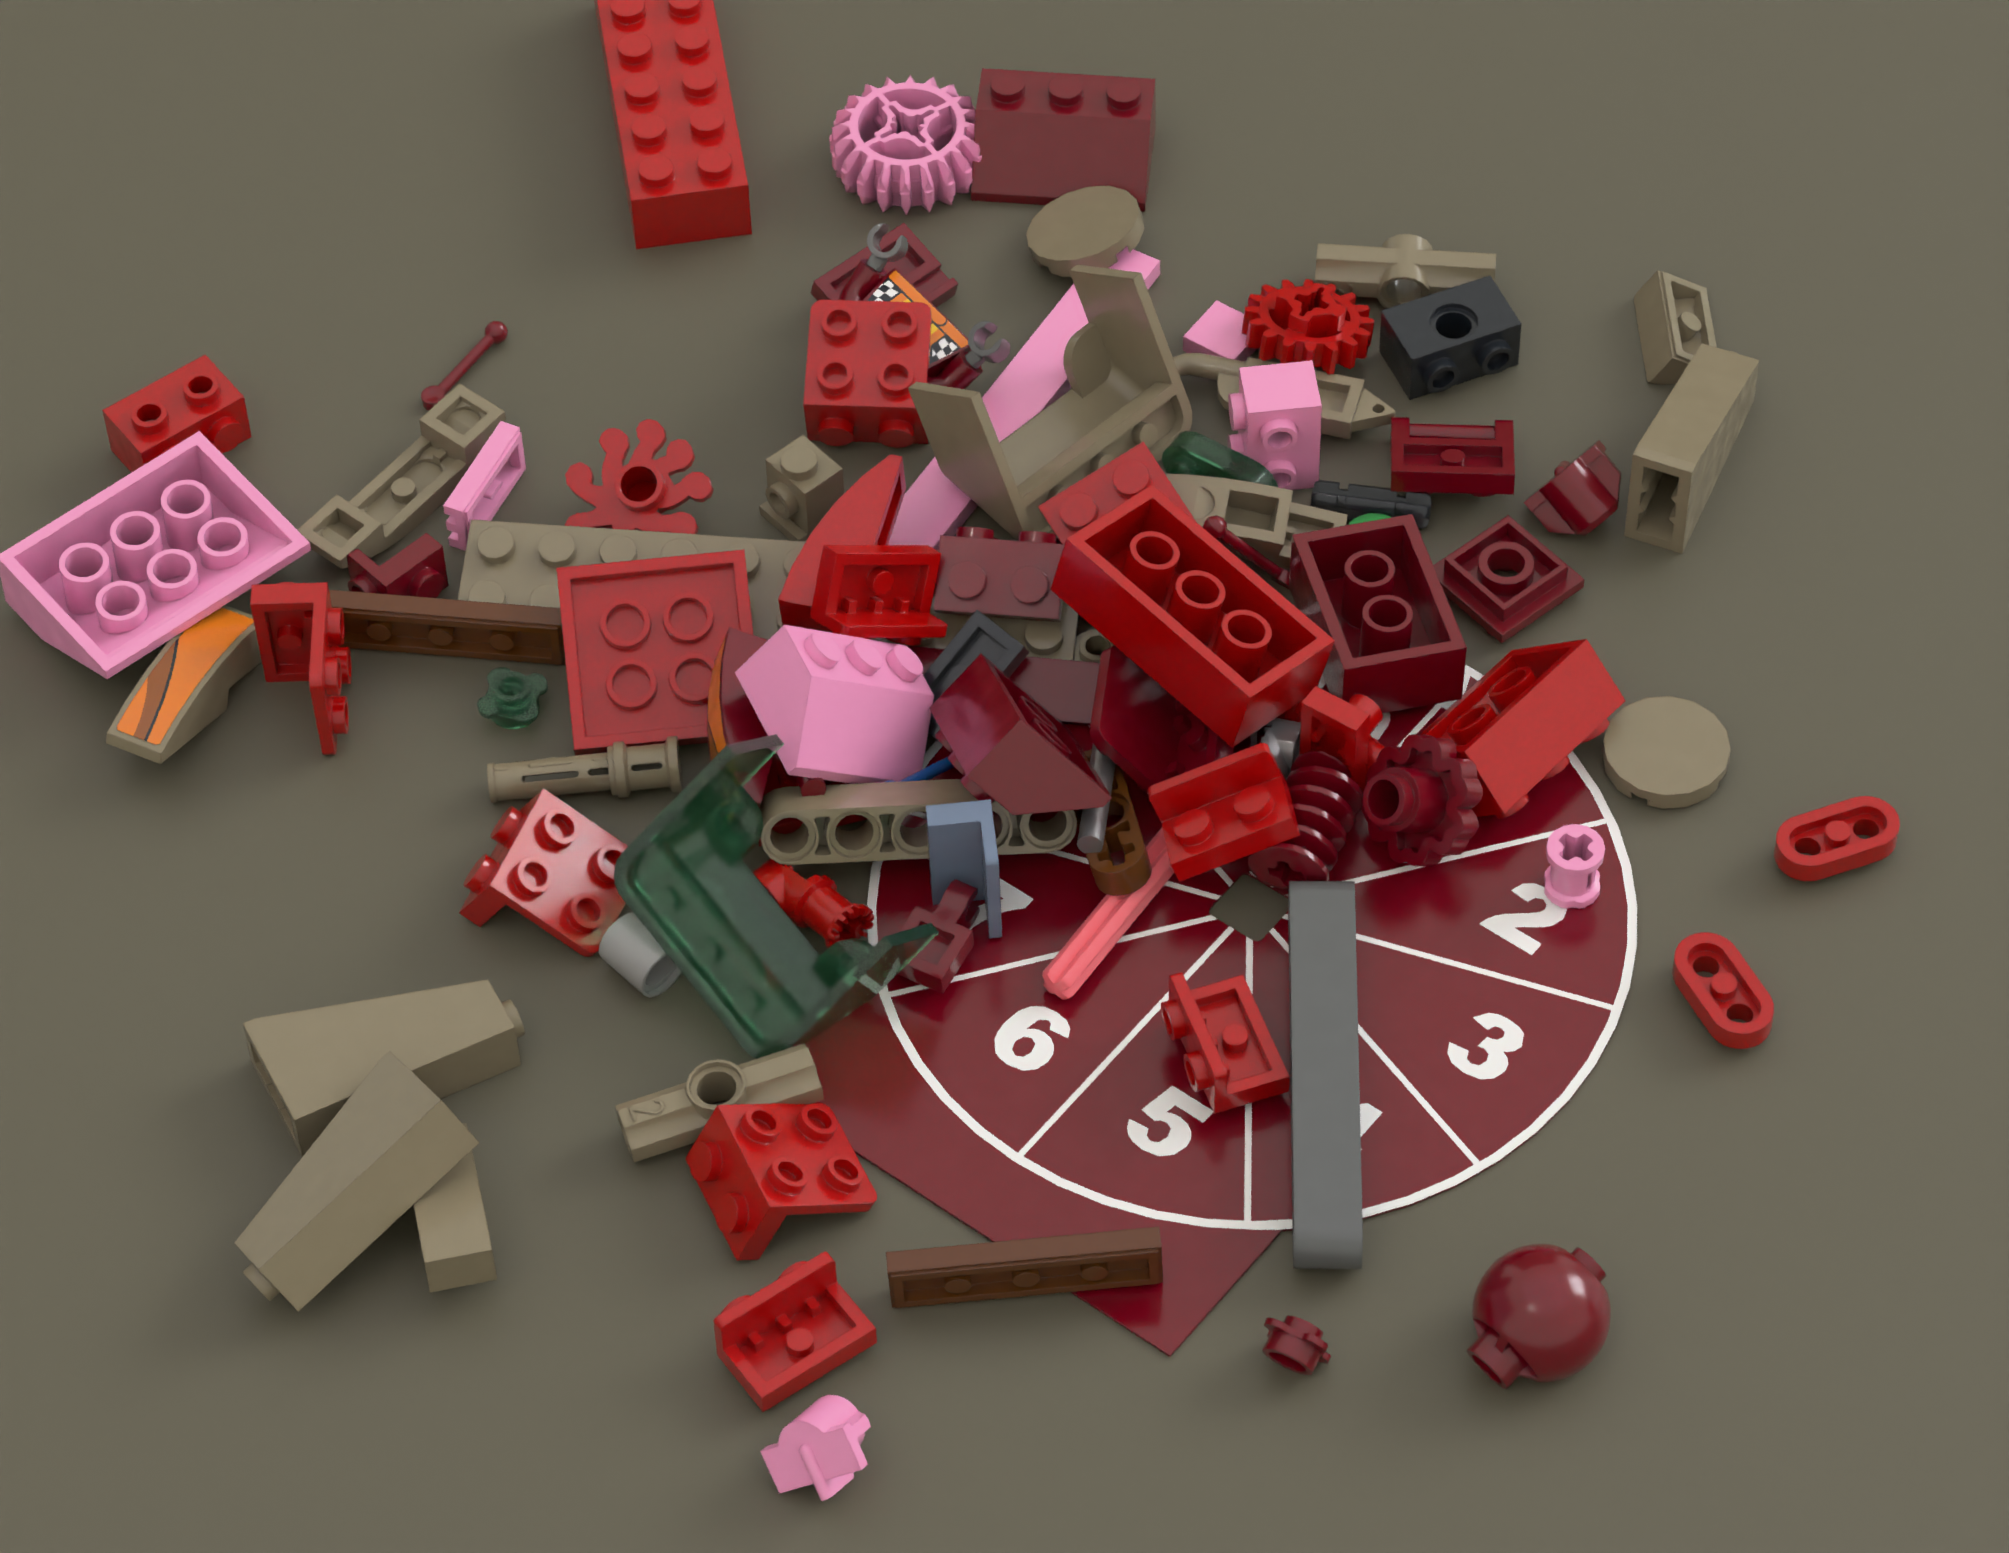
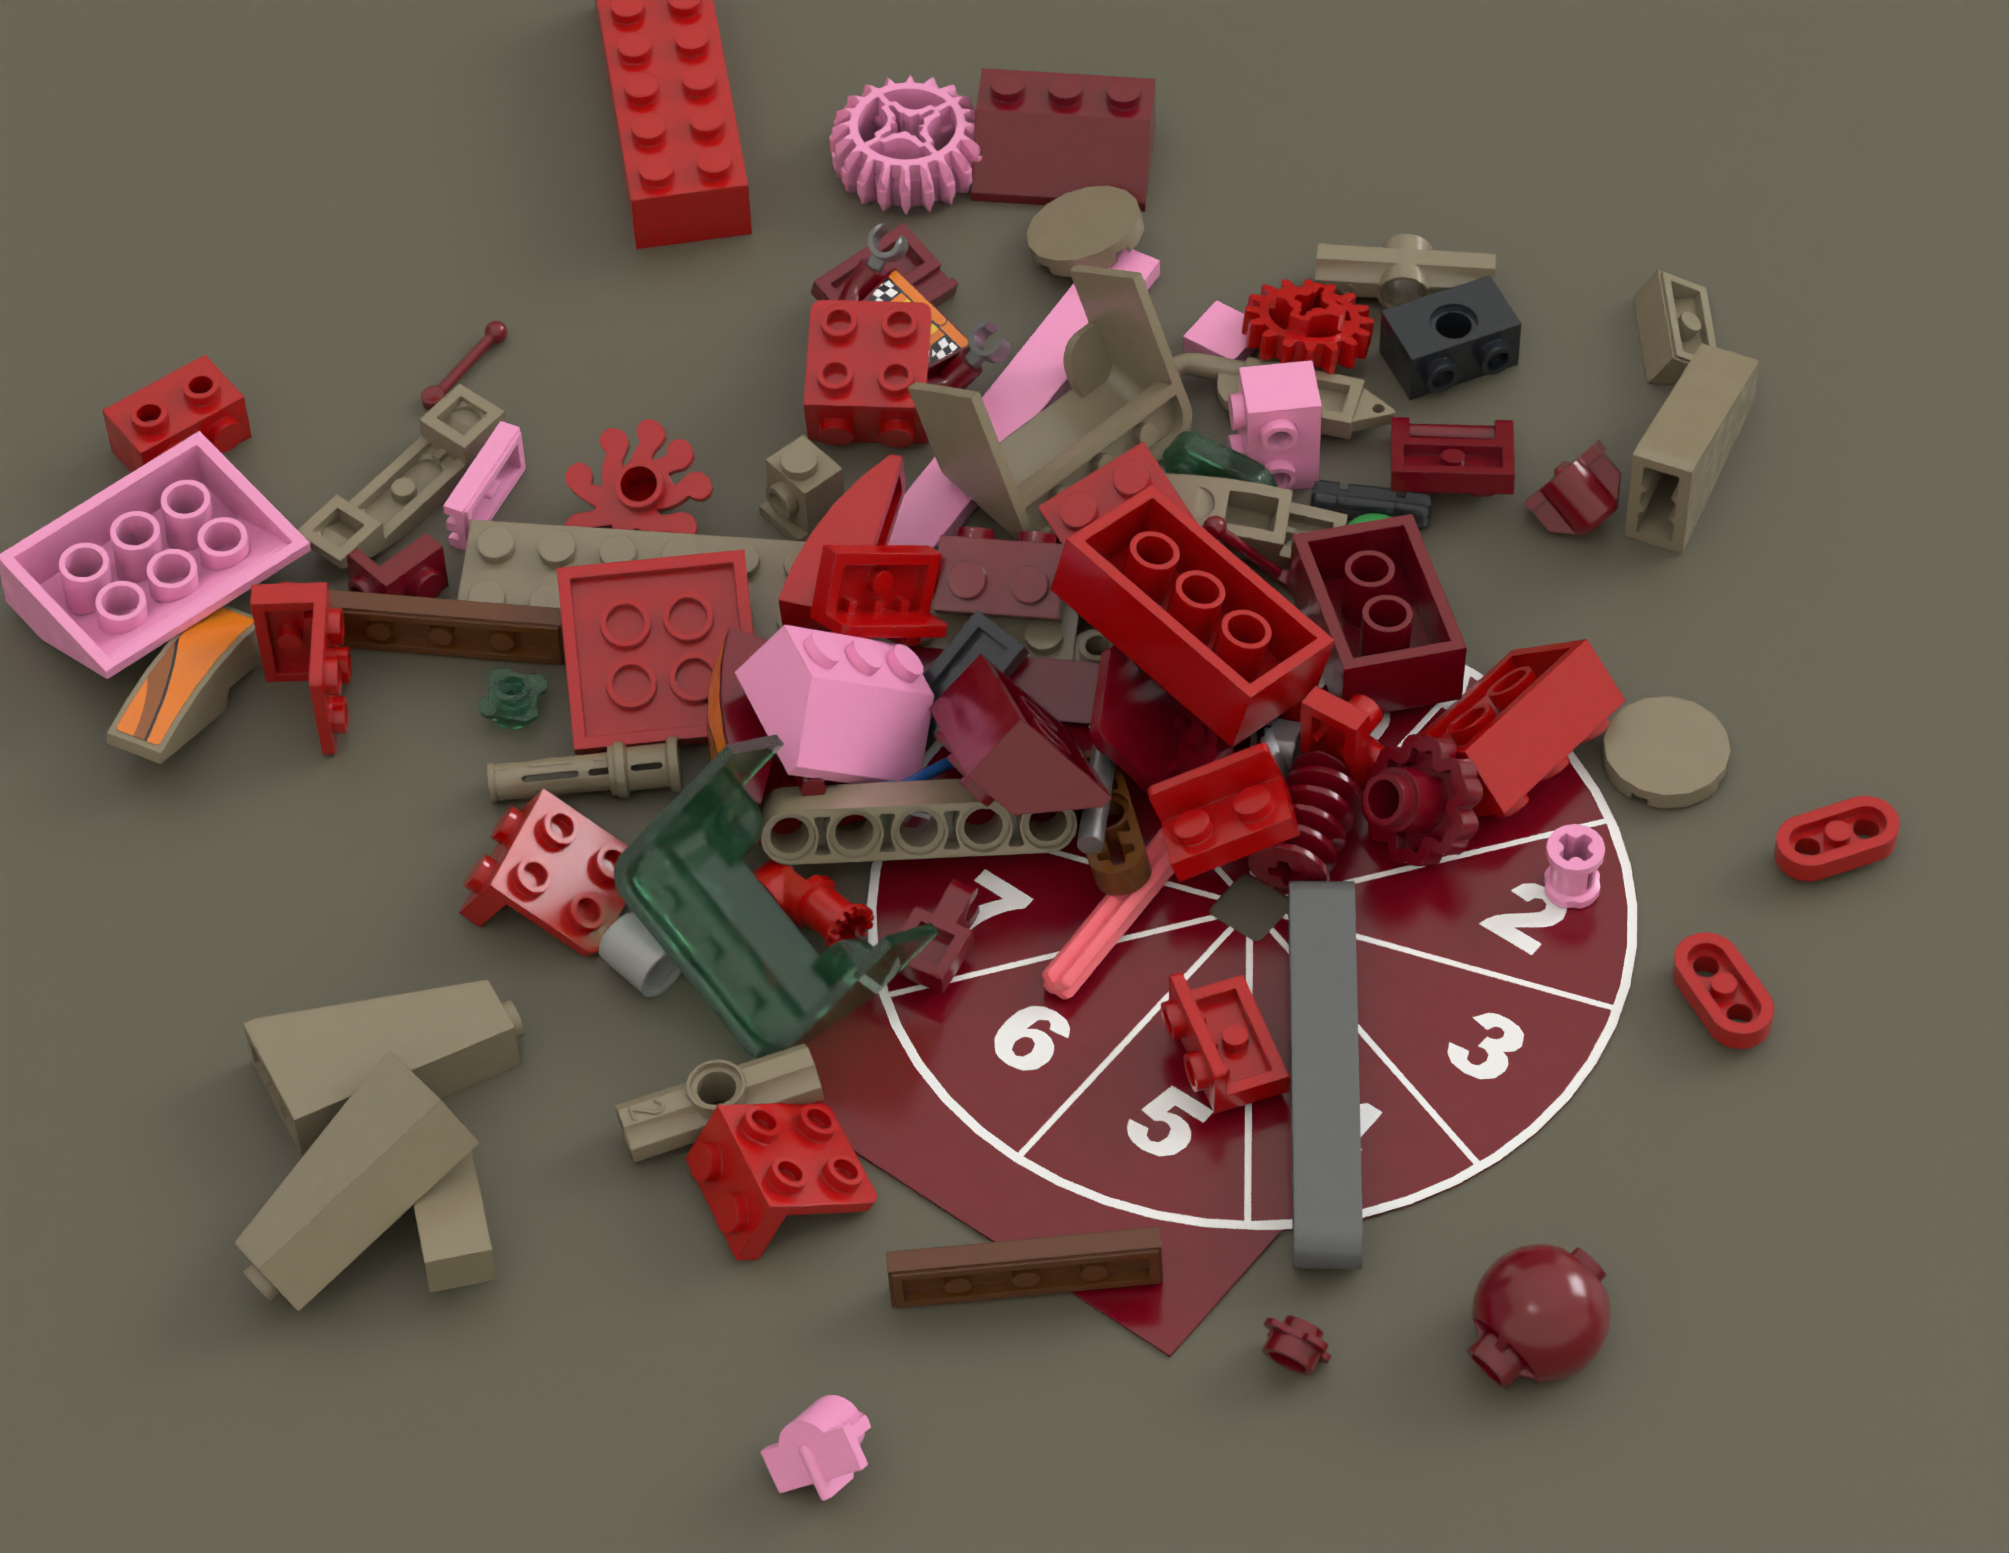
(791, 1332): red bracket -> none
(966, 850): sand blue panel -> none
(1500, 602): dark red piece -> none

